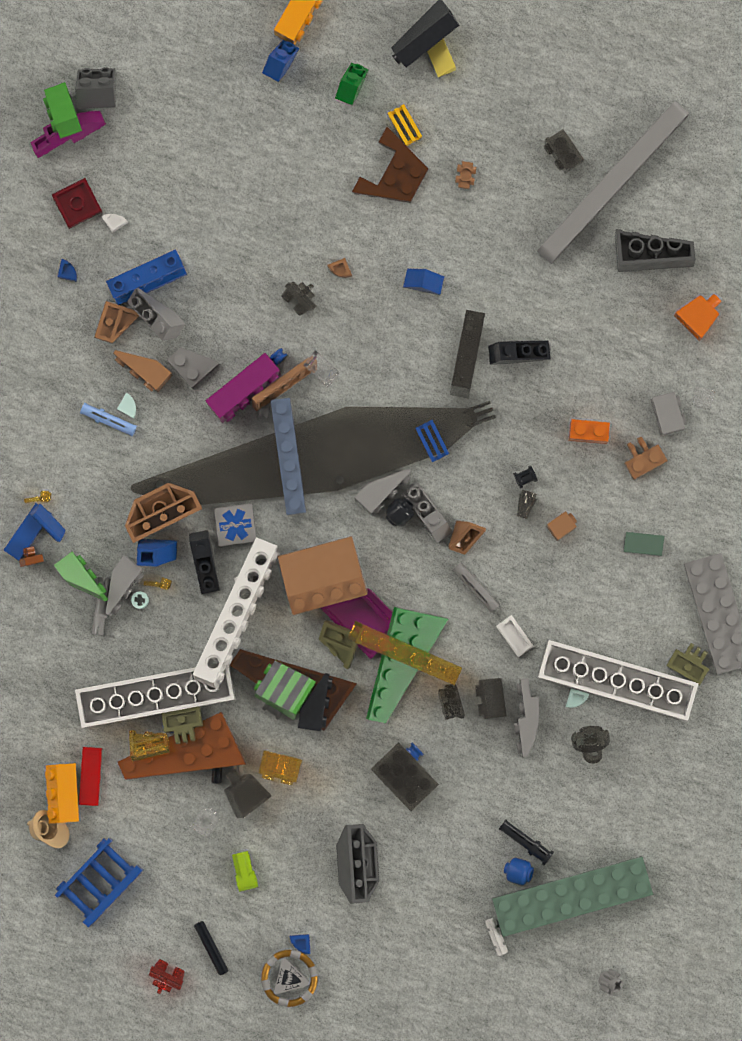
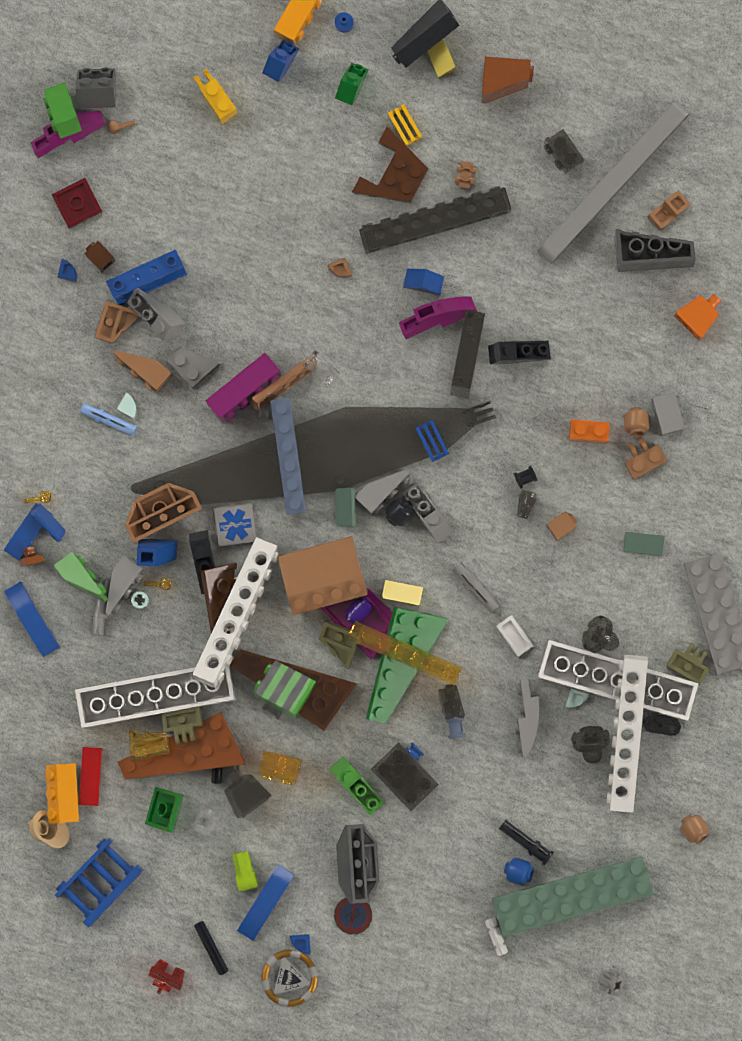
(31, 619): none -> blue slope
(99, 256): none -> reddish brown brick
(114, 221): white tile -> none
(115, 128): none -> medium nougat hand
(164, 809): none -> green slope
(216, 97): none -> yellow hinge
(217, 588): none -> reddish brown wing
(265, 902): none -> blue slope
(278, 356): blue bush -> none
(302, 294): clear smoke hips -> none
(312, 711): black slope -> none
(344, 22): none -> blue tile
(345, 507): none -> sand green slope
(352, 917): none -> clear smoke piece
(356, 785): none -> bright green slope
(358, 610): none -> dark purple brick
(402, 593): none -> light yellow slope
(438, 312): none -> magenta slope
(455, 728): none -> sand blue bush
(465, 536): medium nougat slope -> none
(491, 698): clear smoke slope -> none
(496, 194): none -> clear smoke brick
(505, 77): none -> dark orange slope
(599, 634): none -> clear smoke tile
(625, 801): none -> white brick
(636, 422): none -> medium nougat head
(663, 720): none -> black beam
(668, 210): none -> medium nougat slope
(694, 828): none -> medium nougat head

